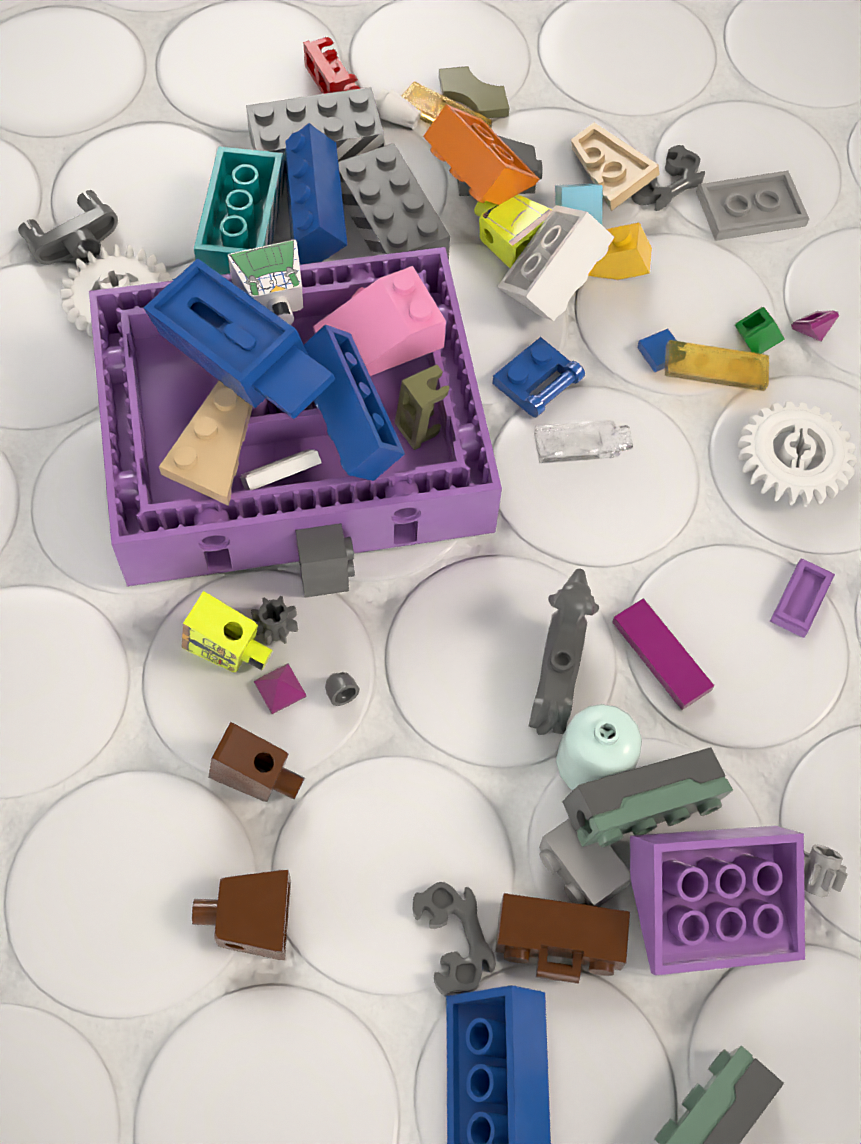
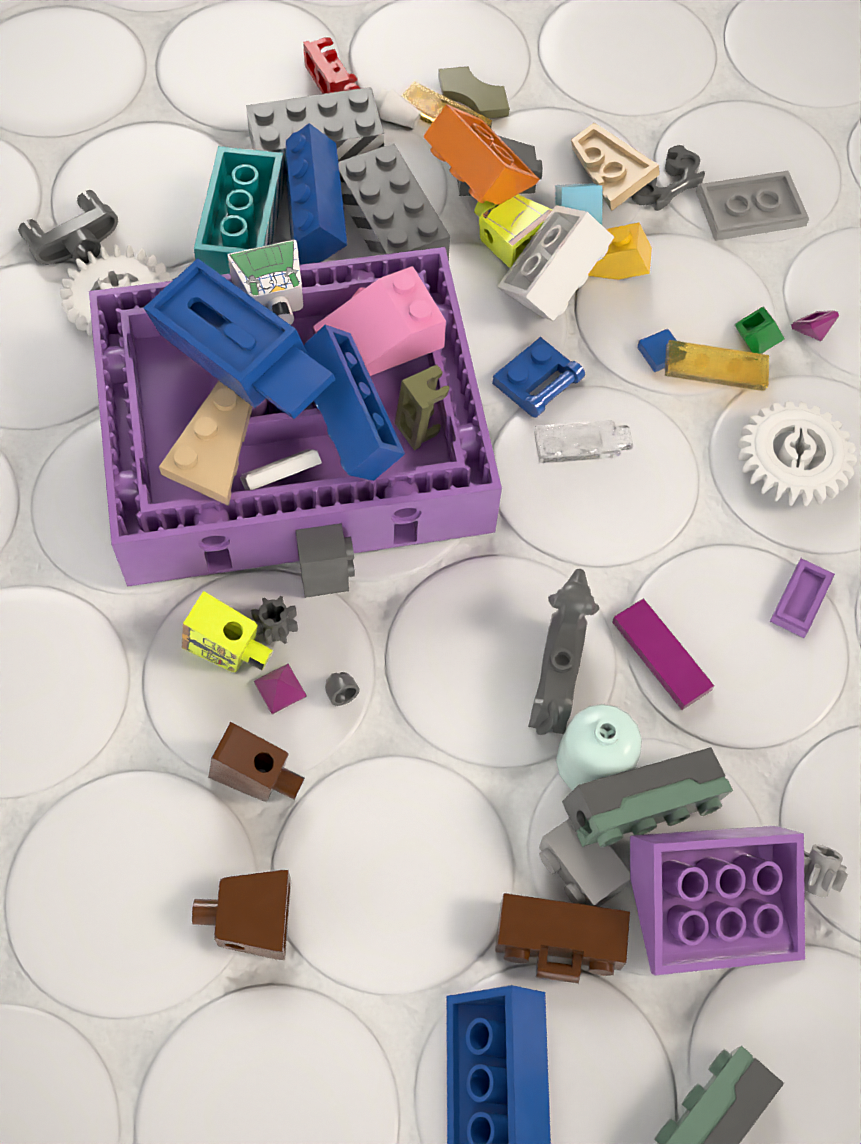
(464, 973): dark grey helmet -> none

